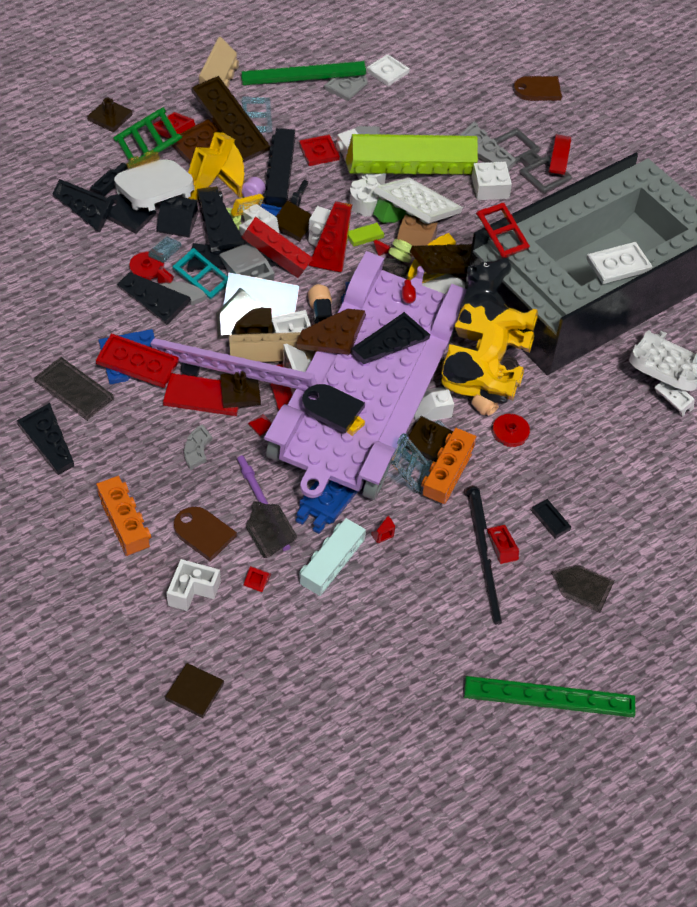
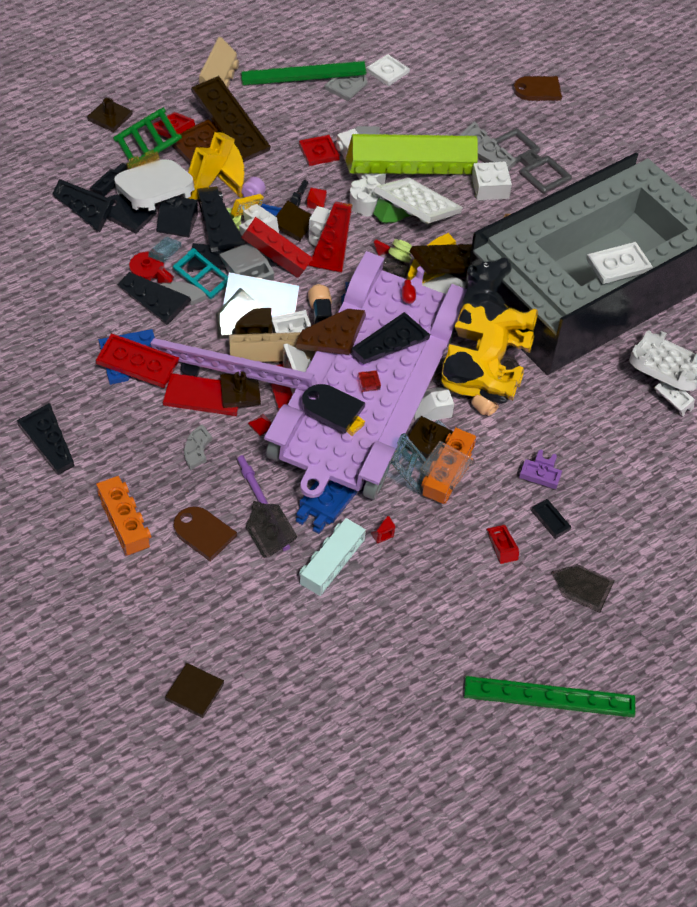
(74, 388): clear smoke tile -> none
(190, 580): white brick -> none
(251, 100): clear light blue window -> none
(256, 579): red slope -> none
(280, 167): black brick -> none
(316, 198): none -> red slope
(365, 234): lime tile -> none
(369, 381): none -> clear red tile
(417, 232): medium nougat slope -> none
(446, 465): none -> clear tile
(480, 524): black bar -> none
(511, 437): red plate -> none
(513, 226): red window -> none
(541, 471): none -> medium lavender plate
(560, 154): red slope -> none

